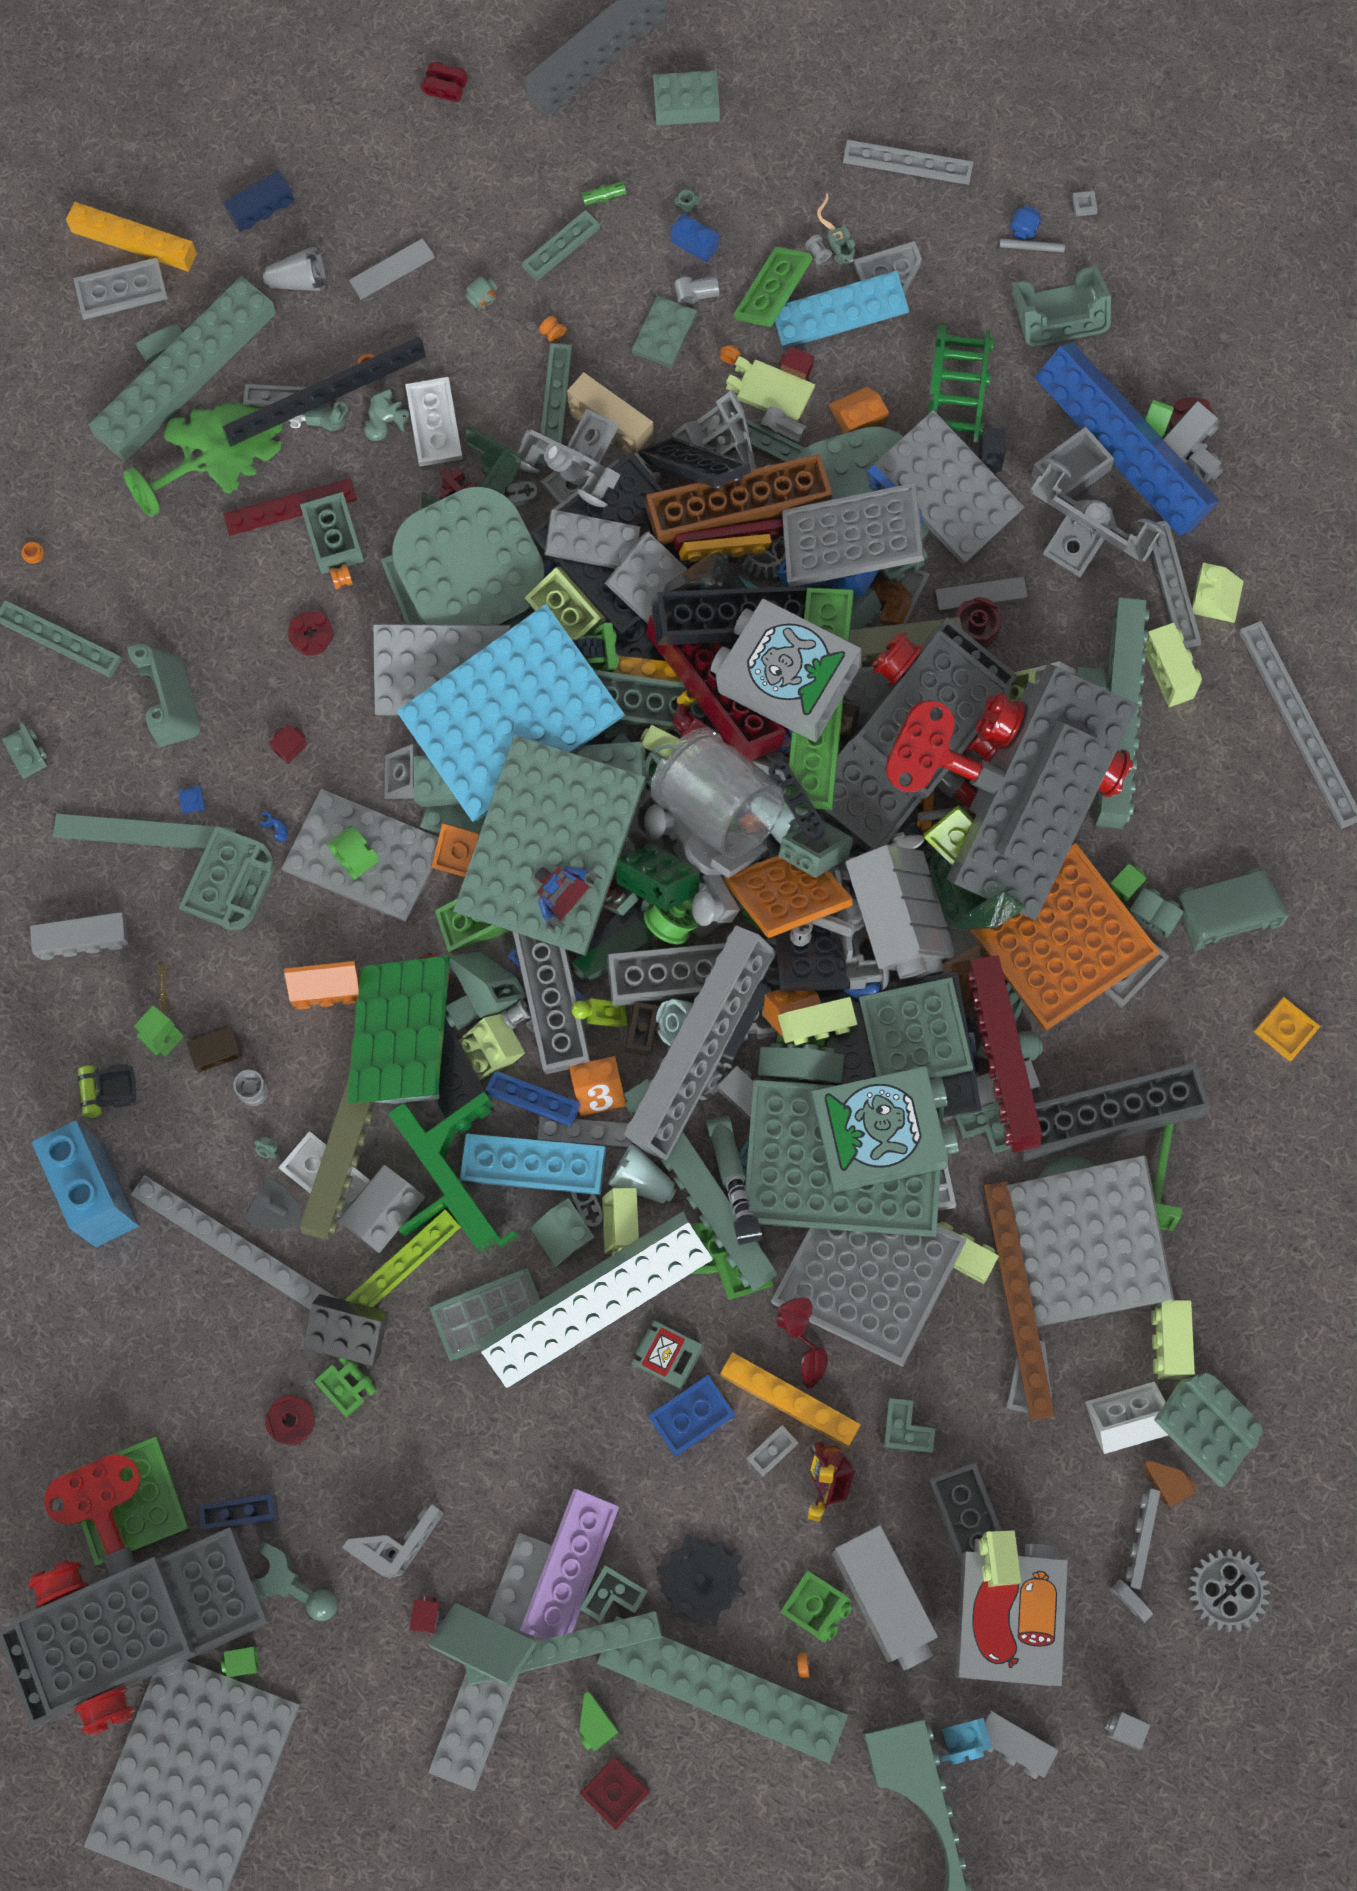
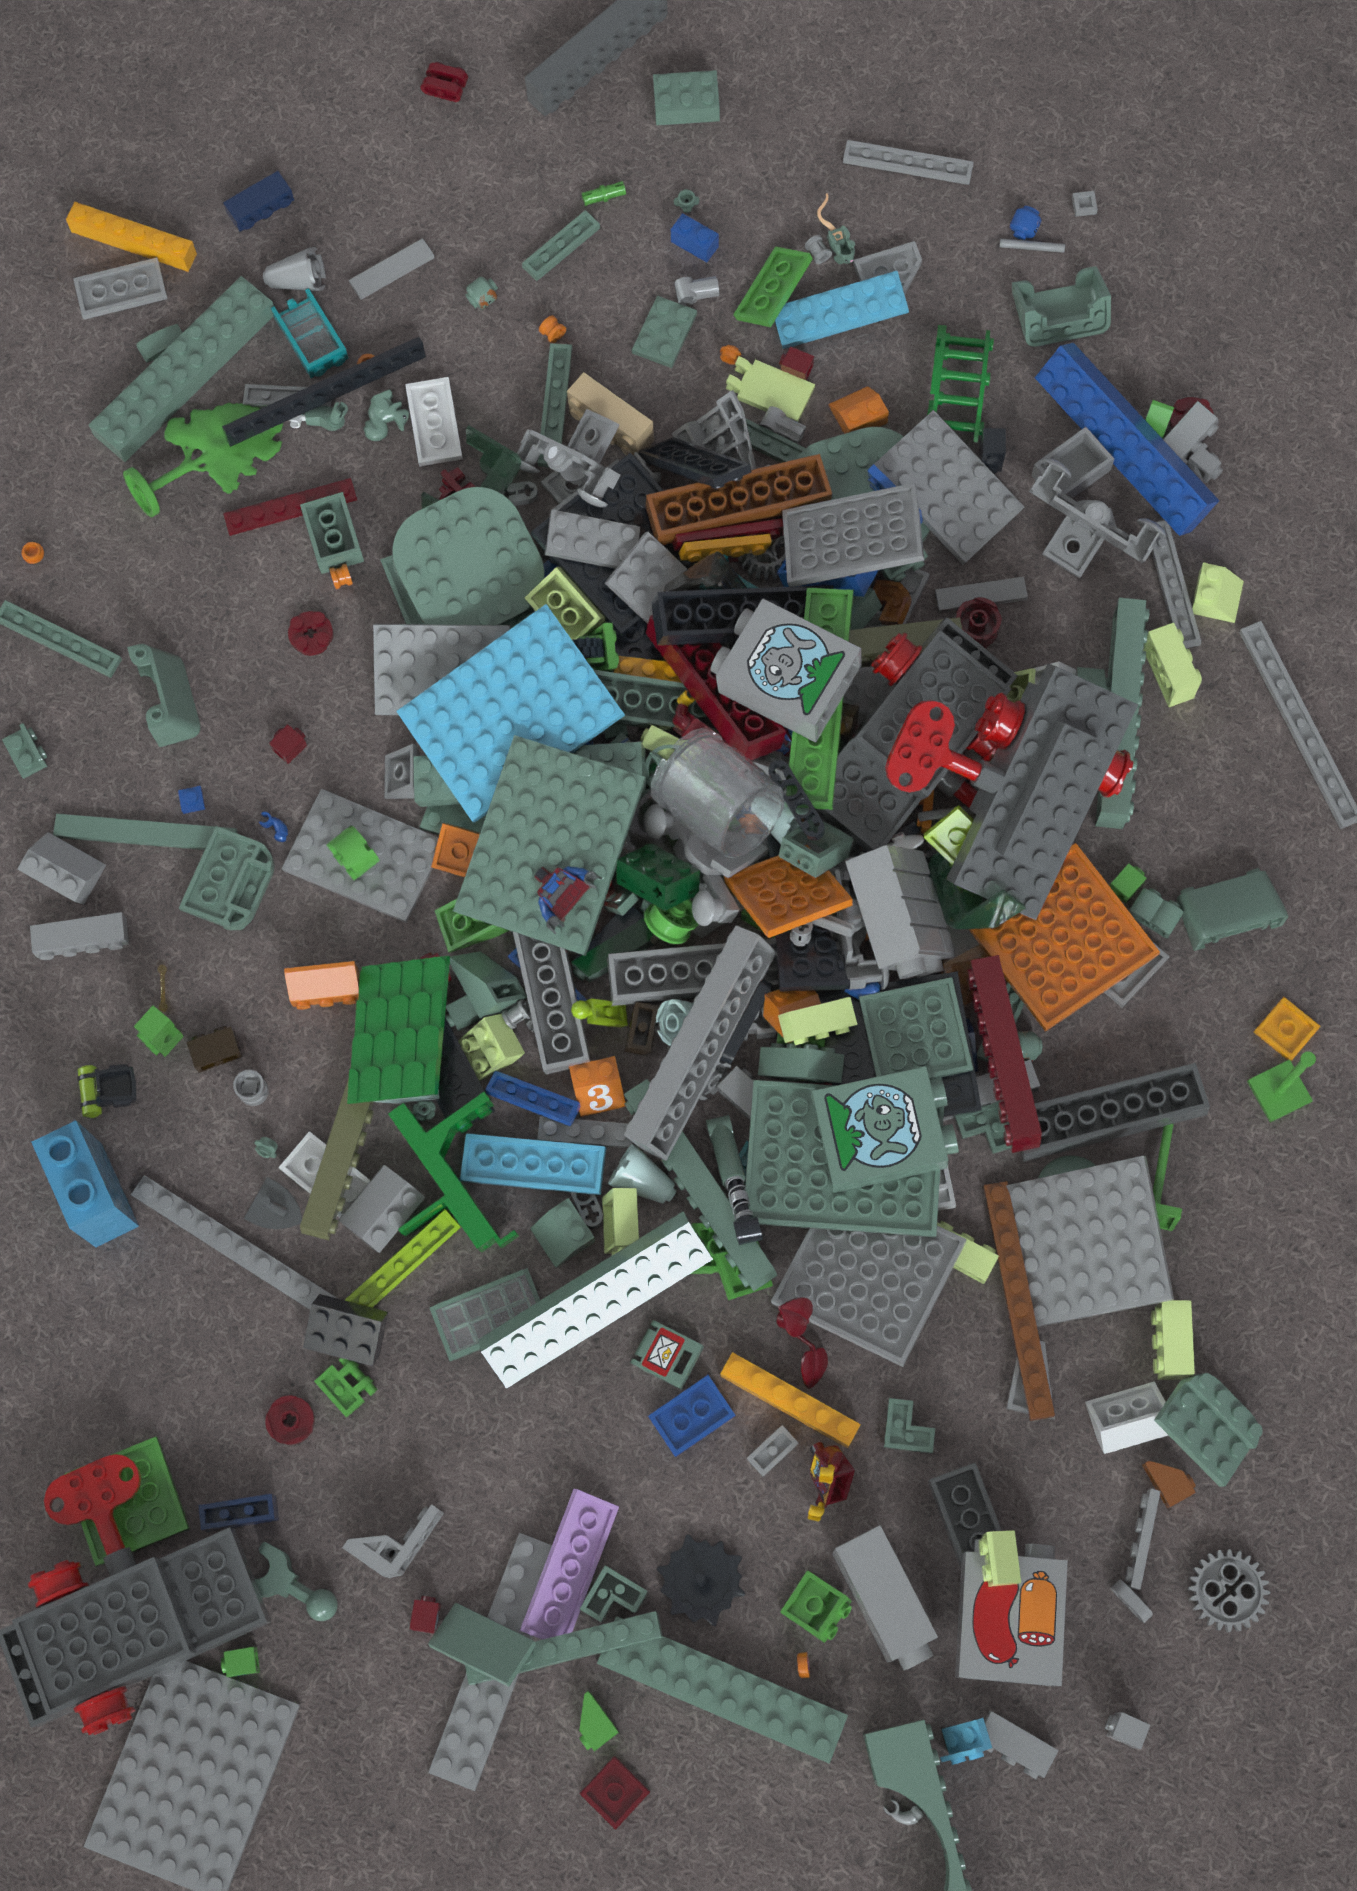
(62, 867): none -> light grey slope
(311, 335): none -> door
(428, 1114): none -> sand green plate
(908, 1818): none -> light grey arm
(1281, 1088): none -> bright green tile

